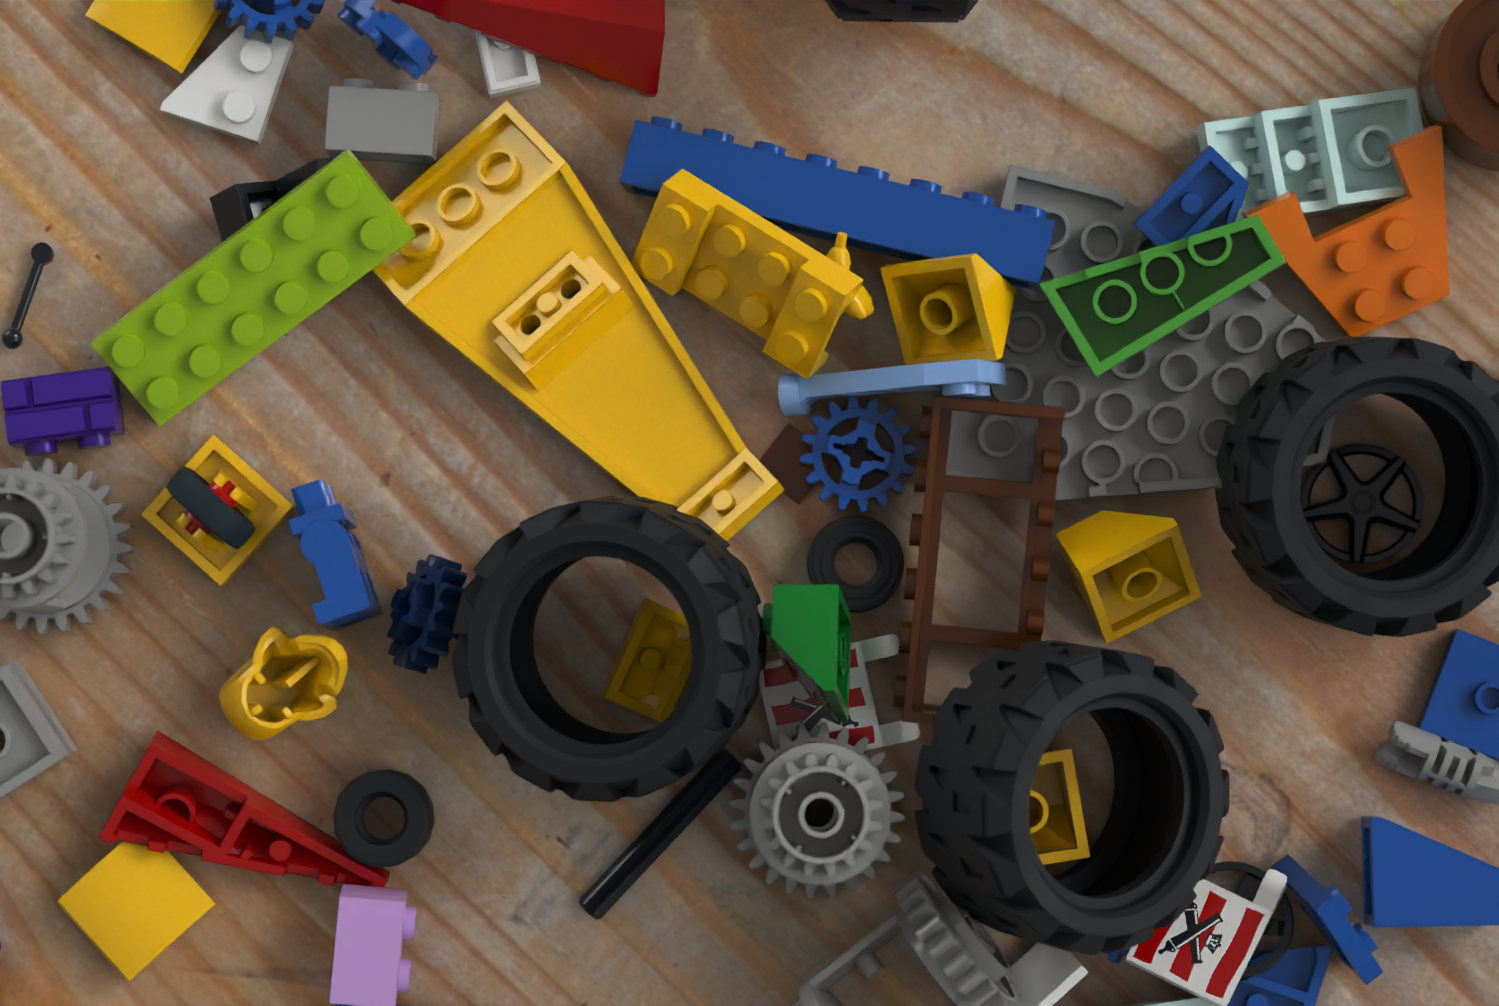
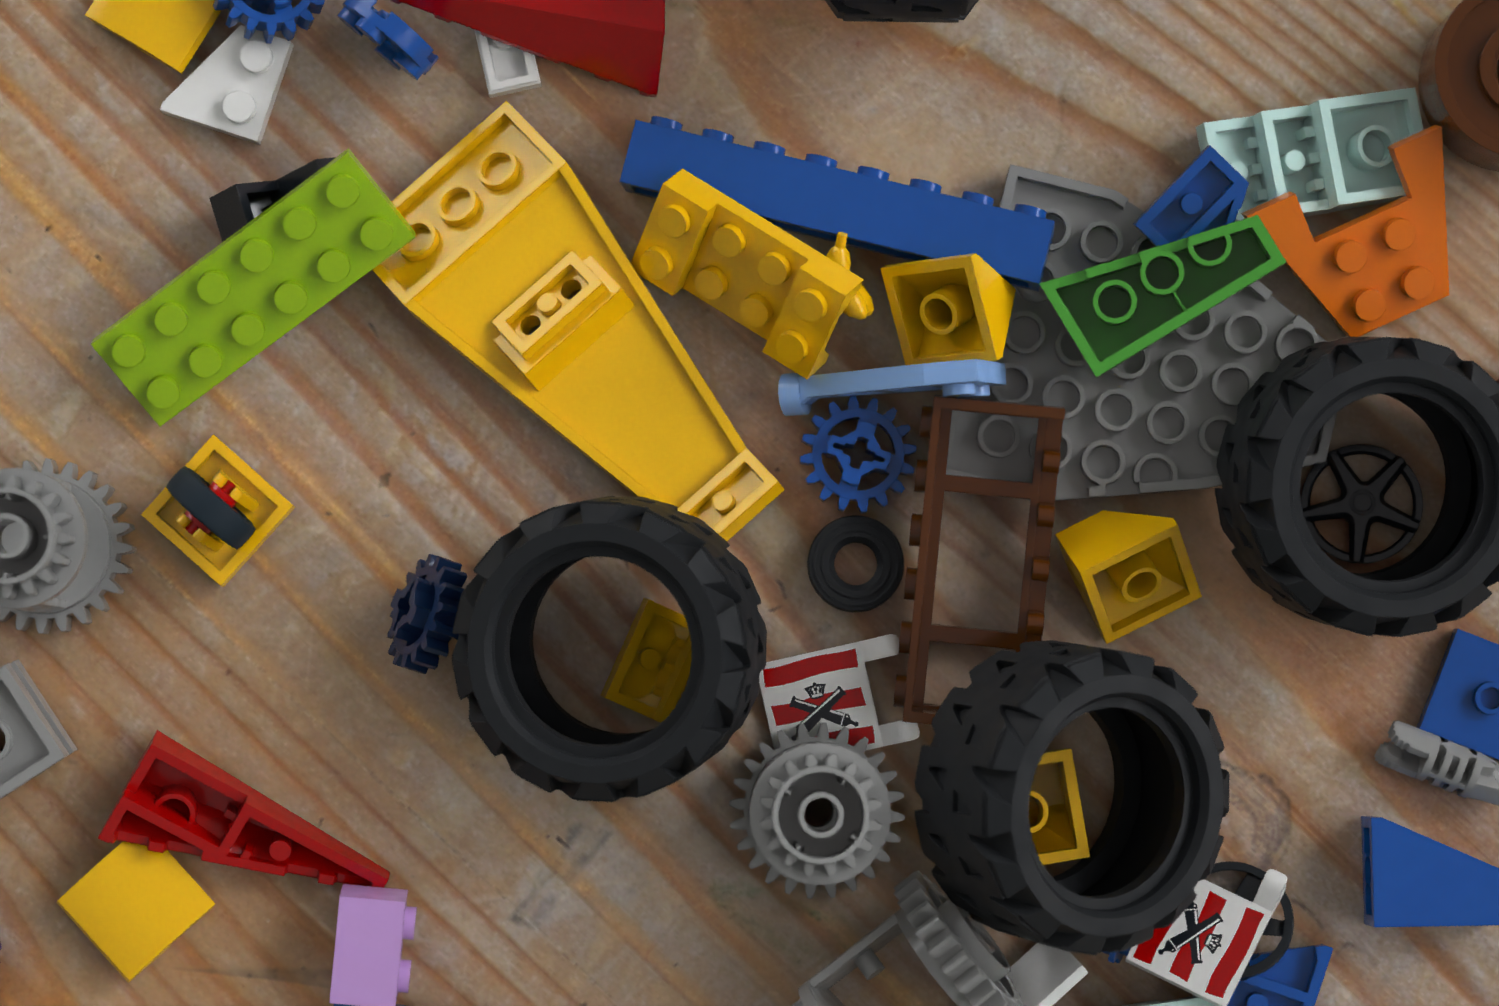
(42, 255): black hinge -> none
(63, 409): dark purple brick -> none
(284, 683): yellow head -> none
(337, 557): blue hips -> none
(350, 824): black tyre -> none
(383, 122): light grey piece -> none
(660, 834): black axle -> none
(784, 464): reddish brown sticker -> none
(813, 637): green slope -> none
(1328, 912): blue wing -> none

